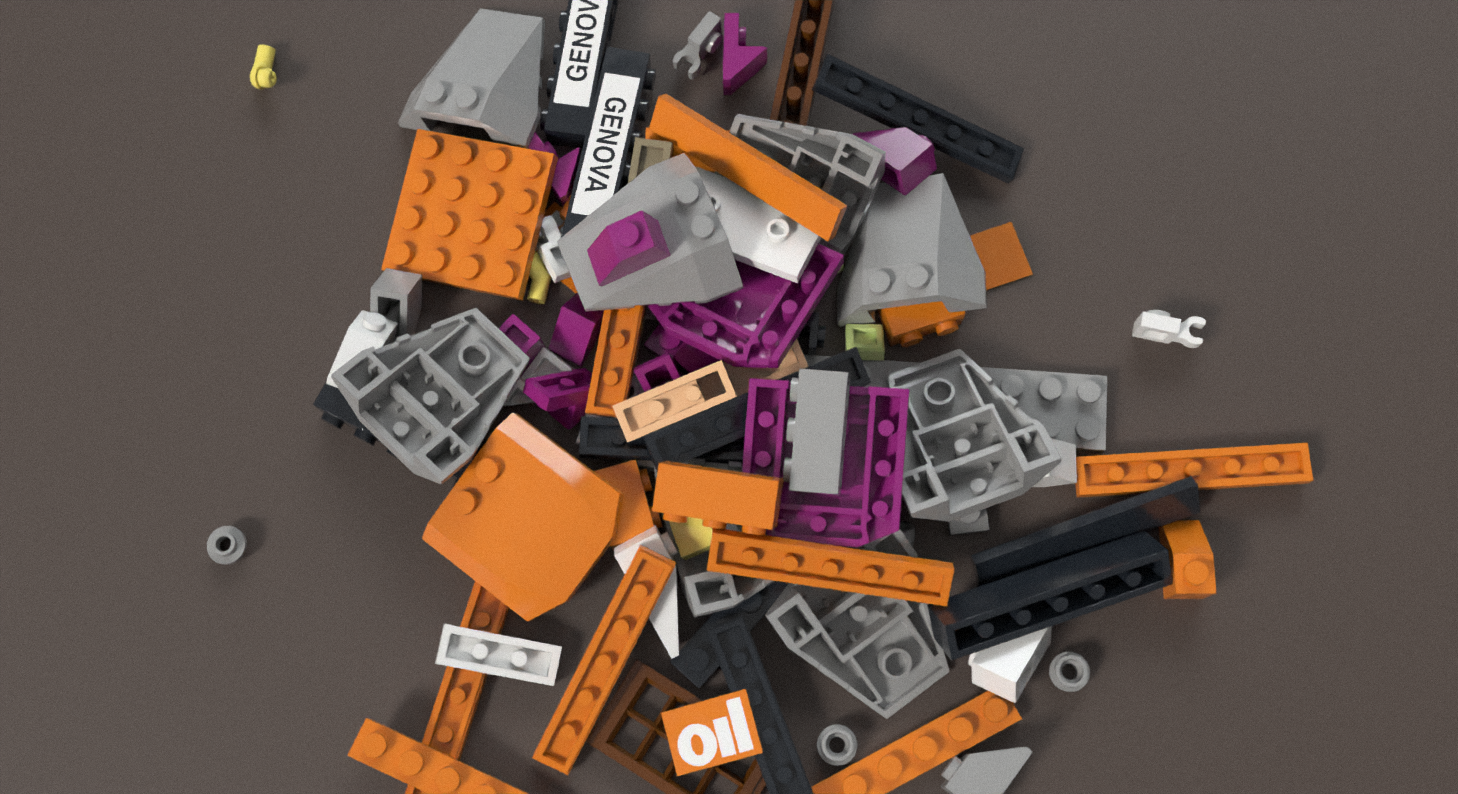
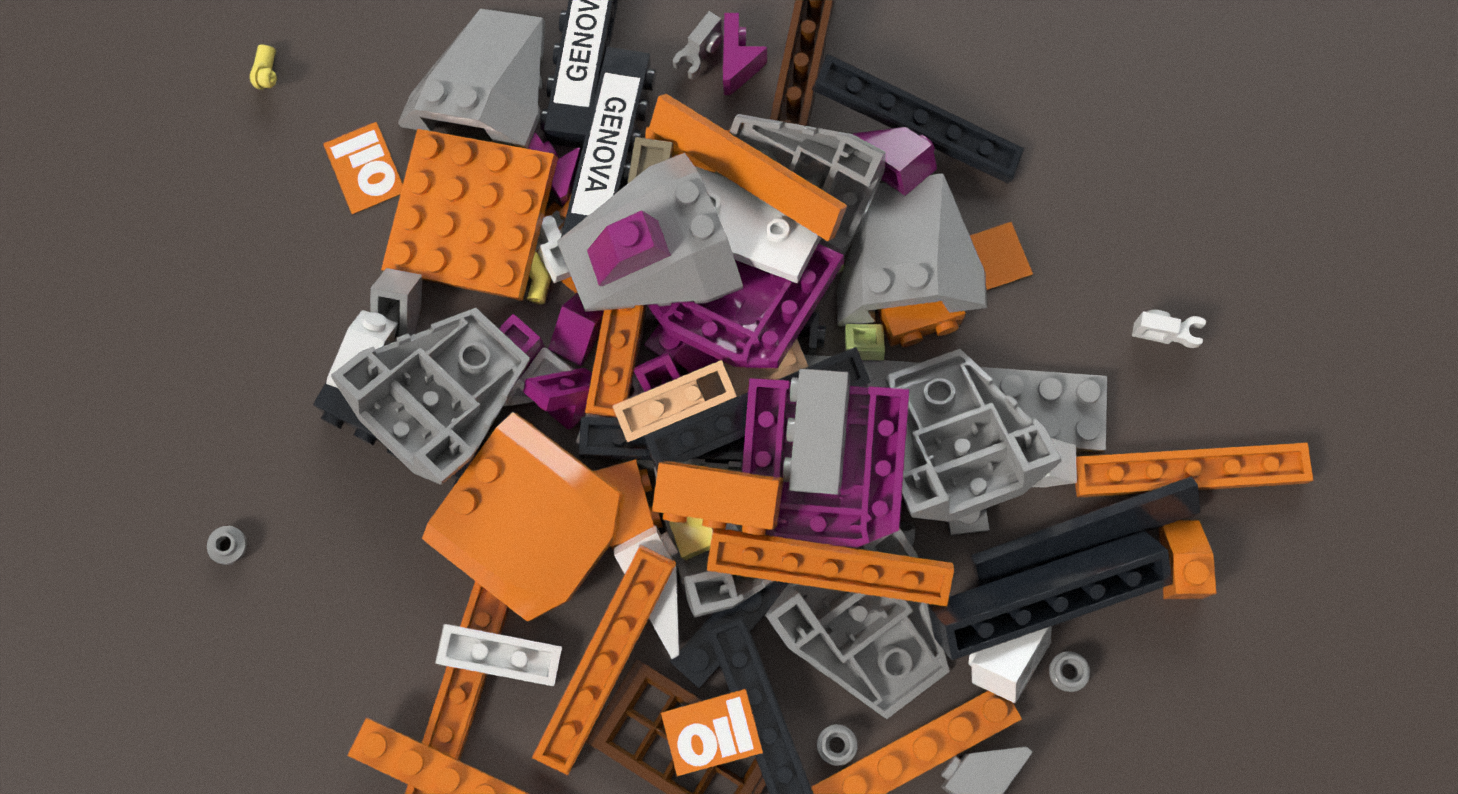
(364, 167): none -> sticker

